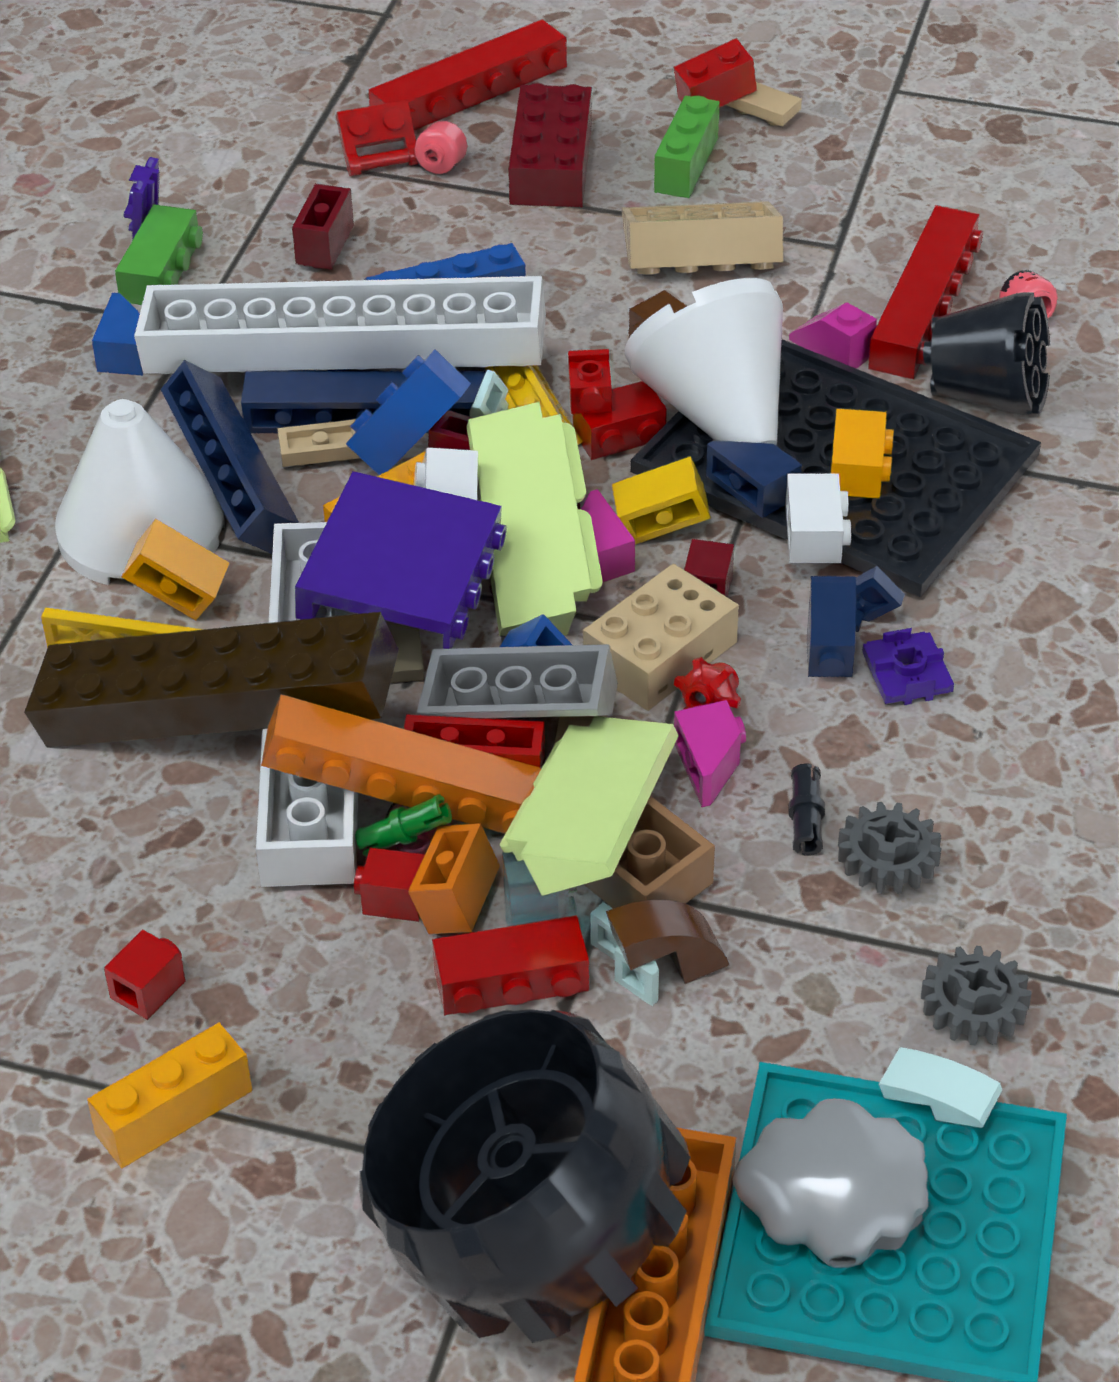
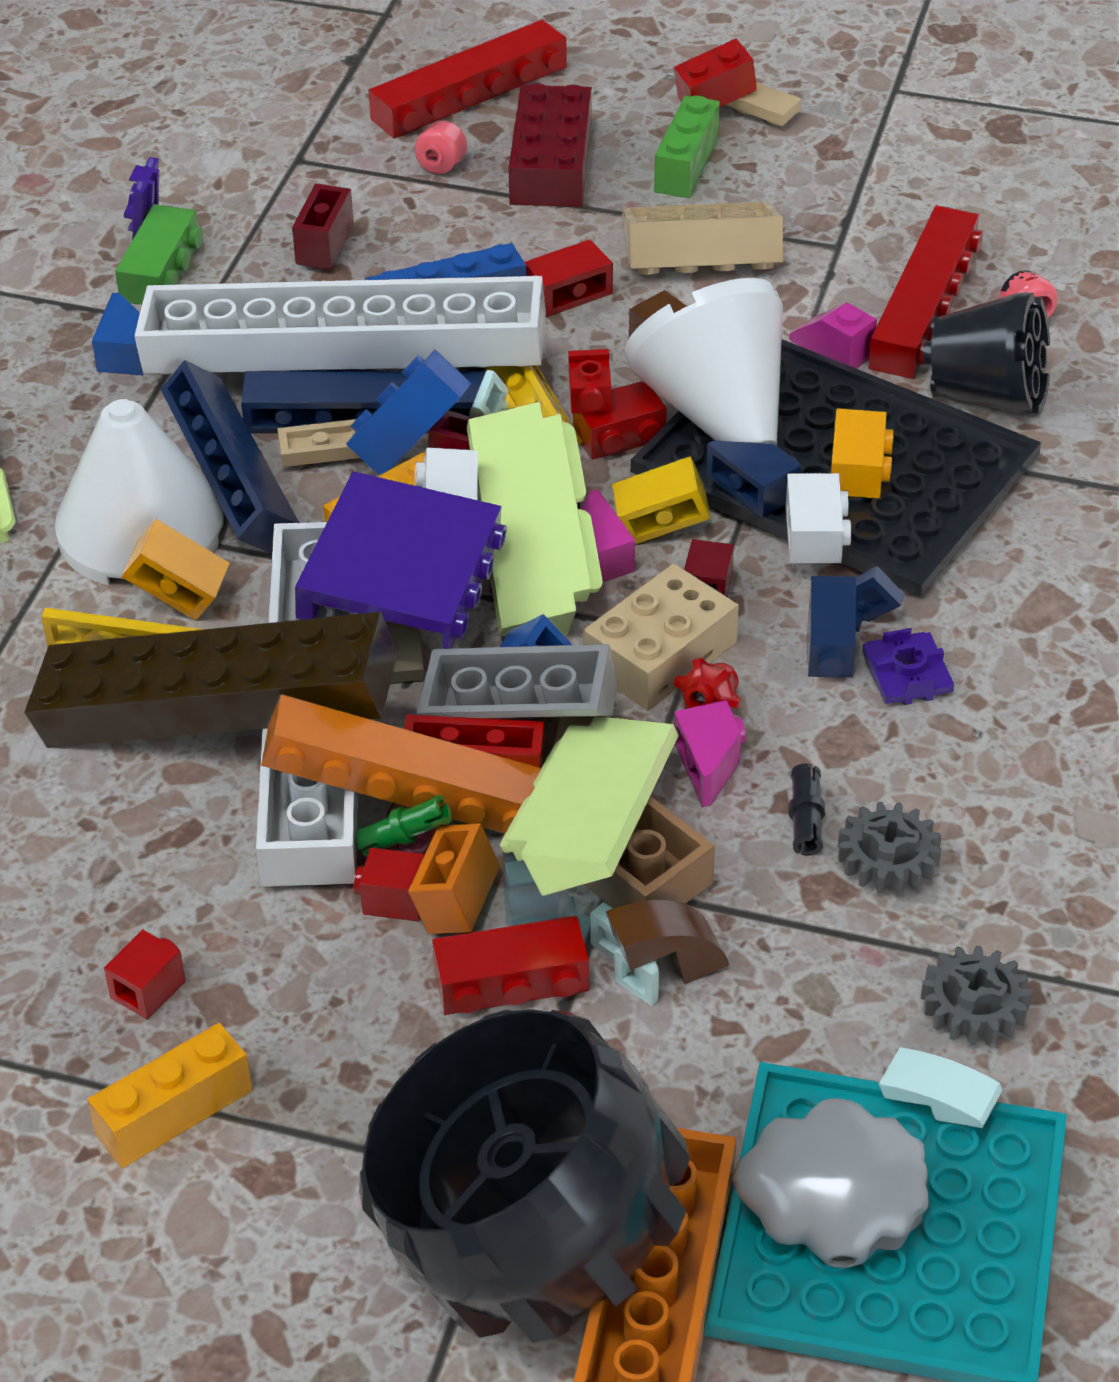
(373, 127): red plate -> none
(572, 276): none -> red brick

